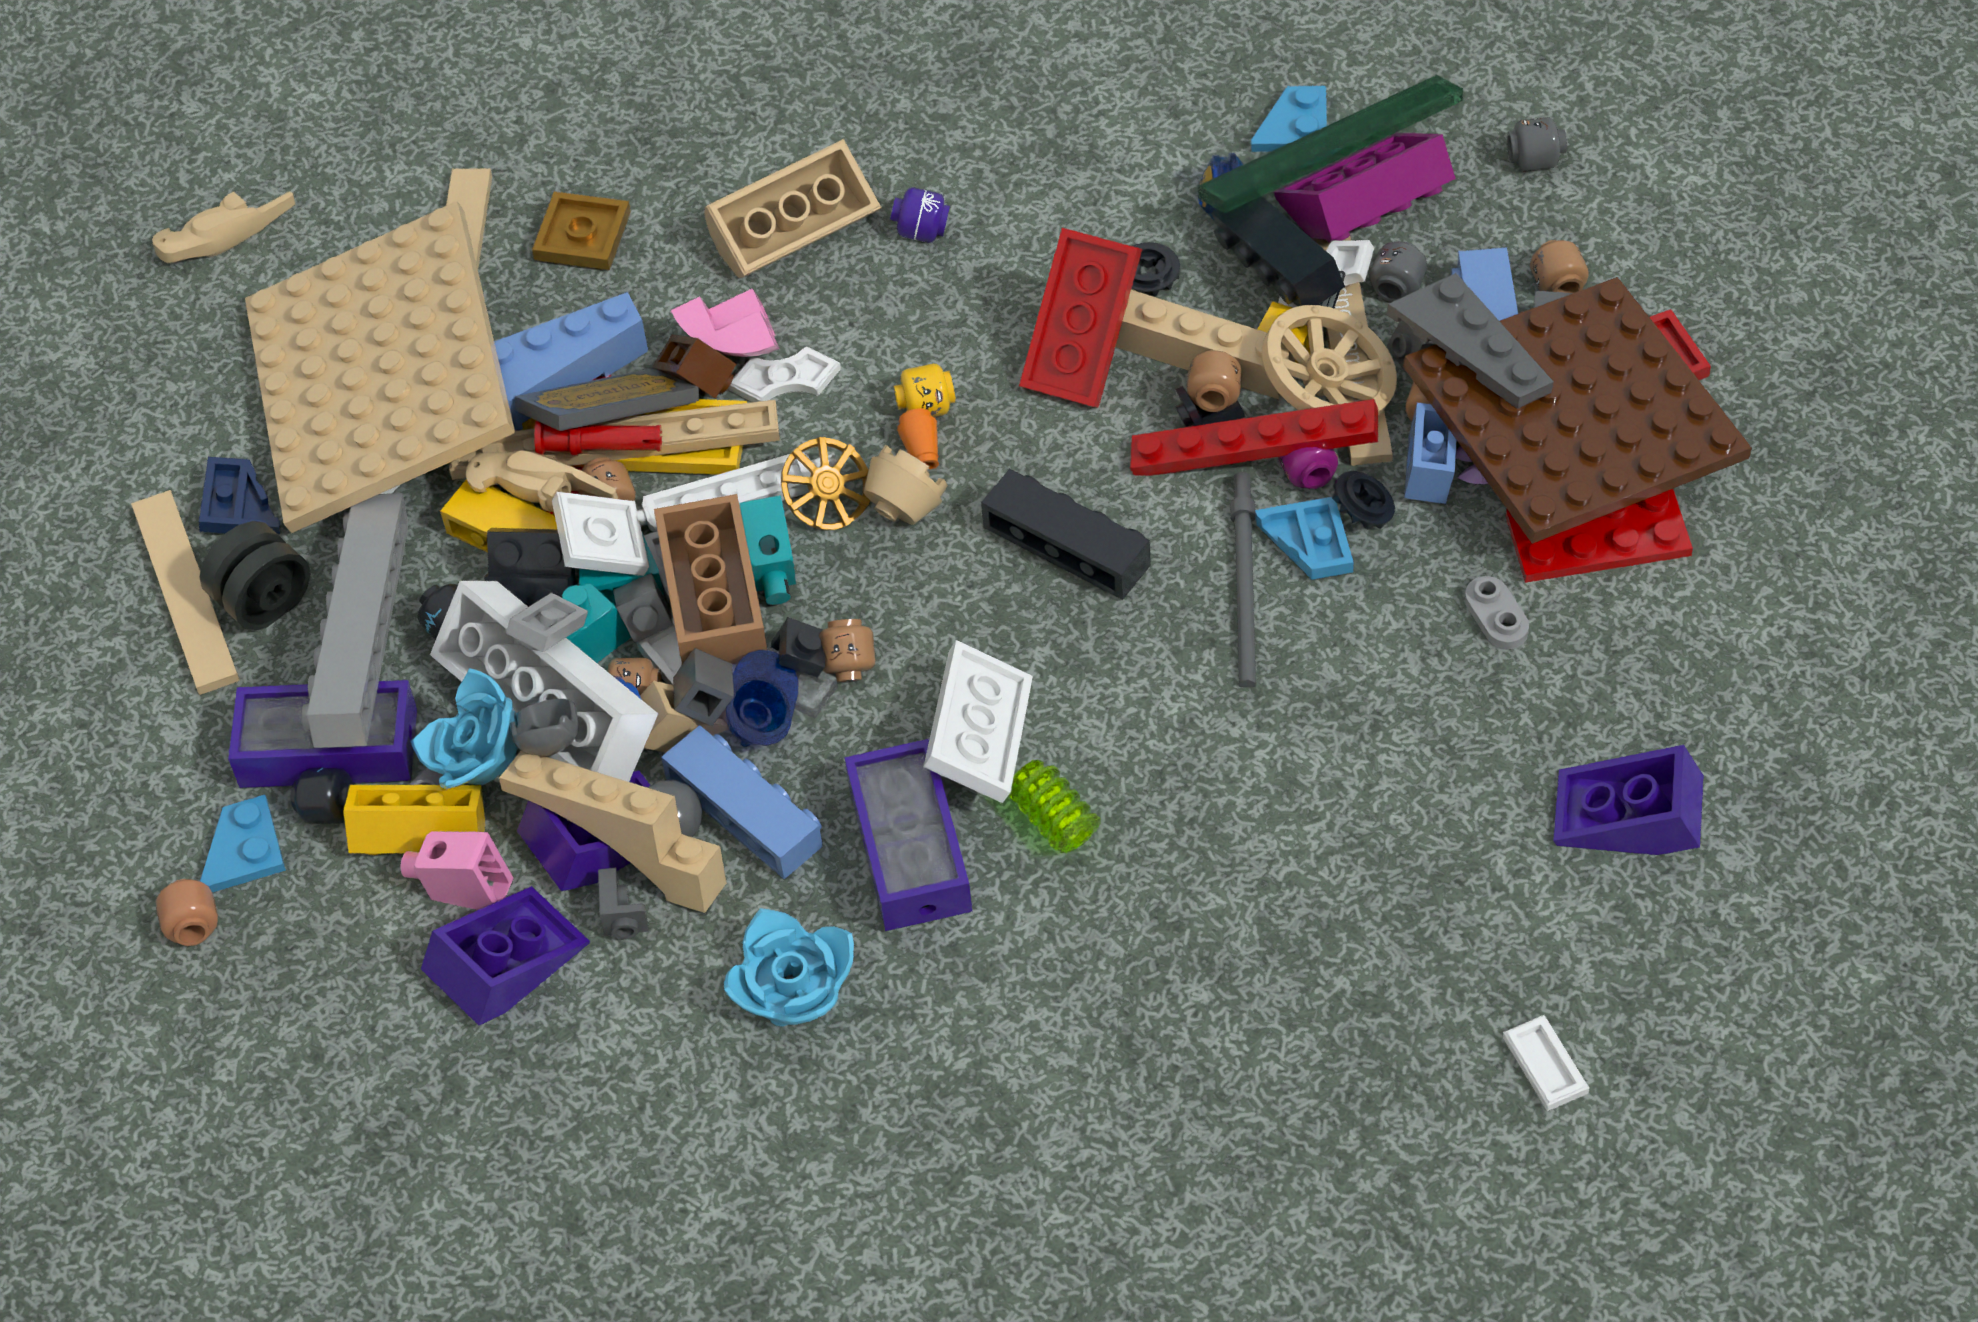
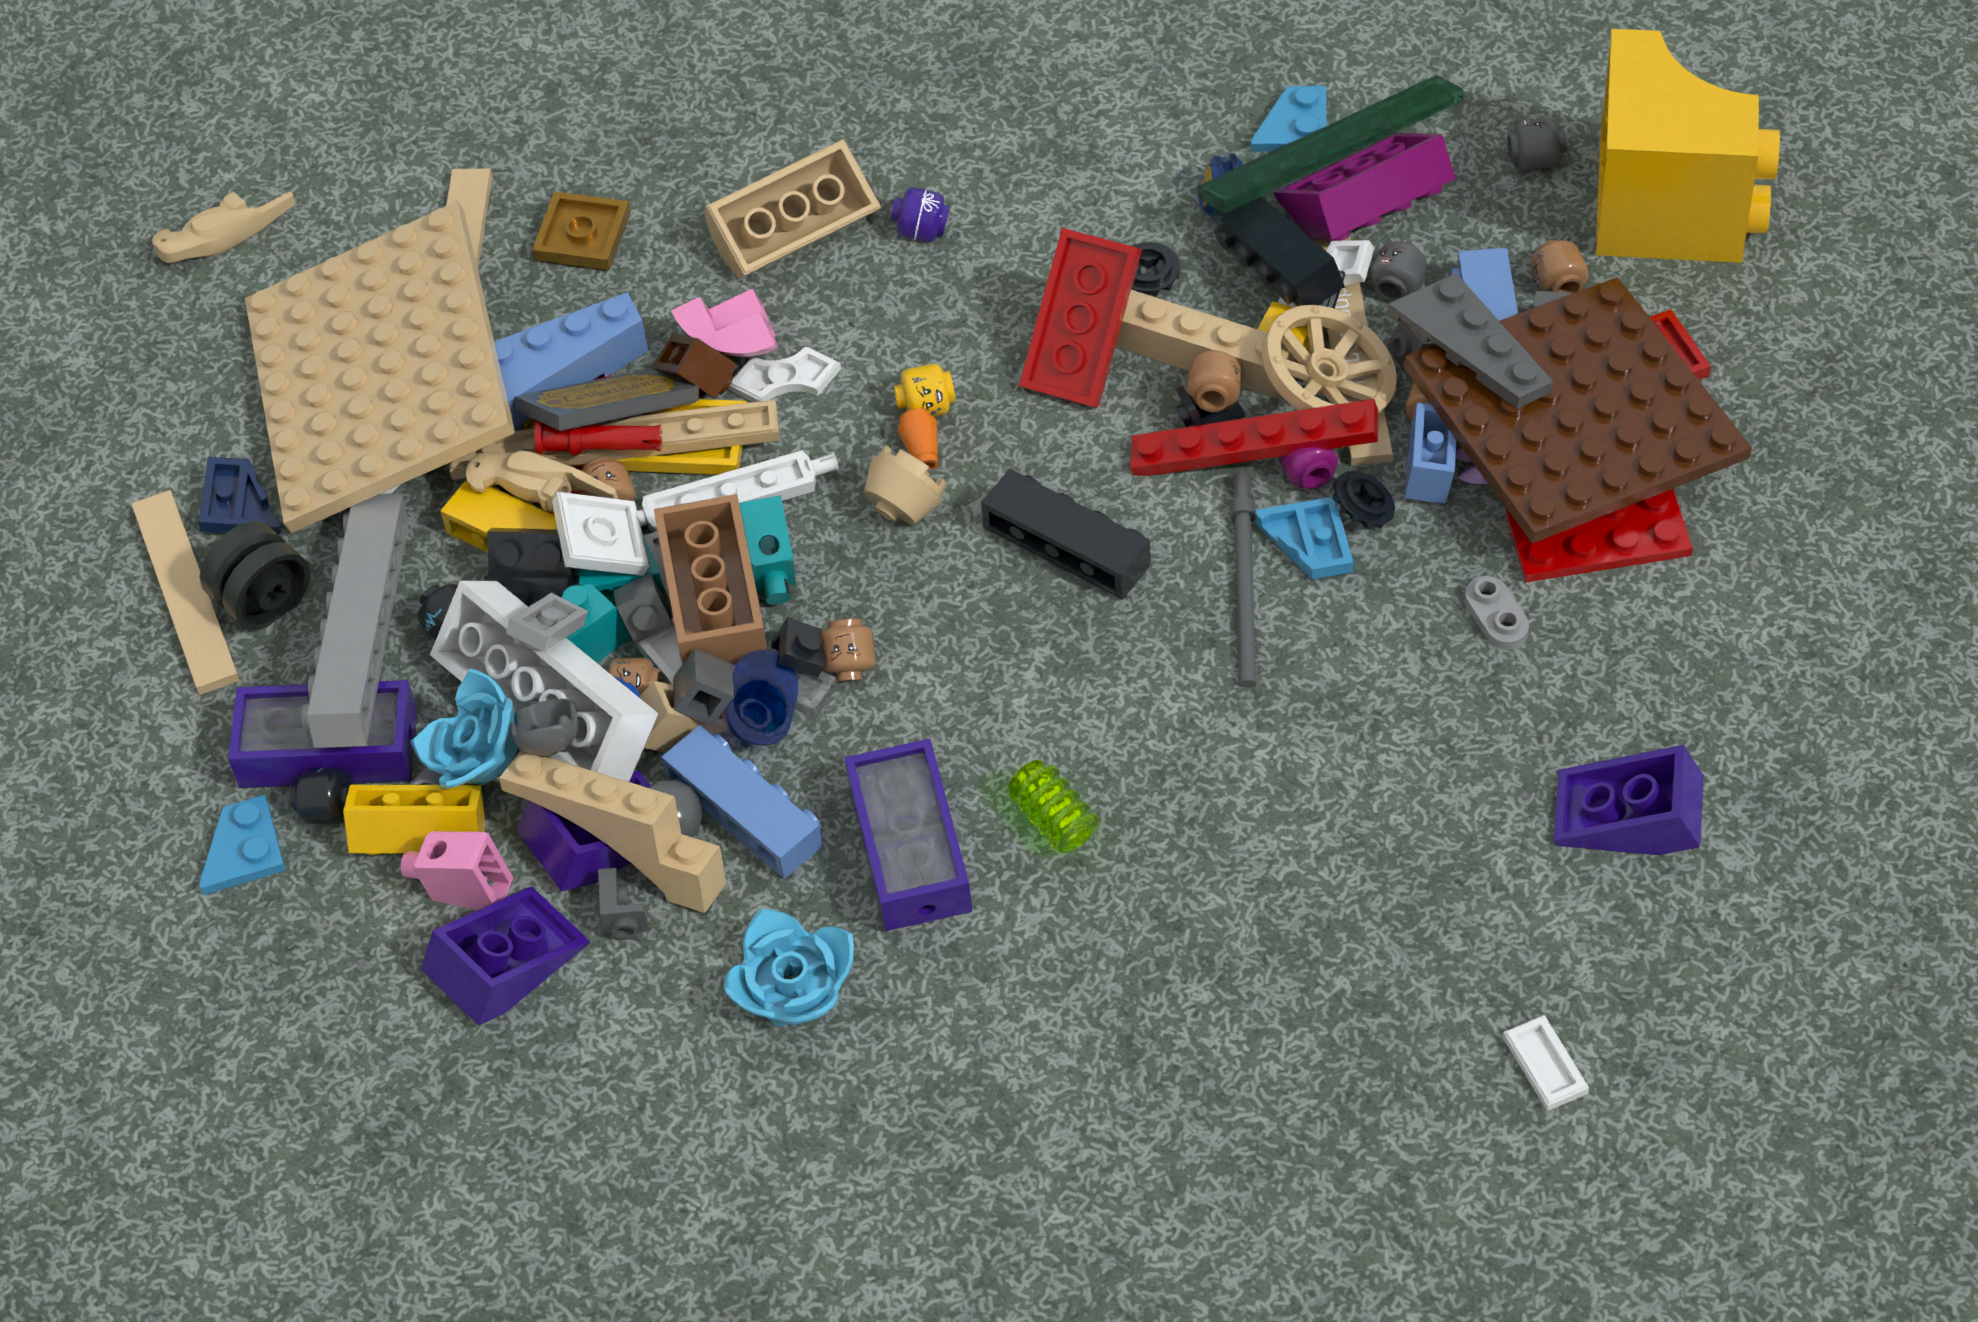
(187, 912): nougat head -> none
(825, 483): wheel -> none
(978, 721): white plate -> none
(1678, 159): none -> yellow brick

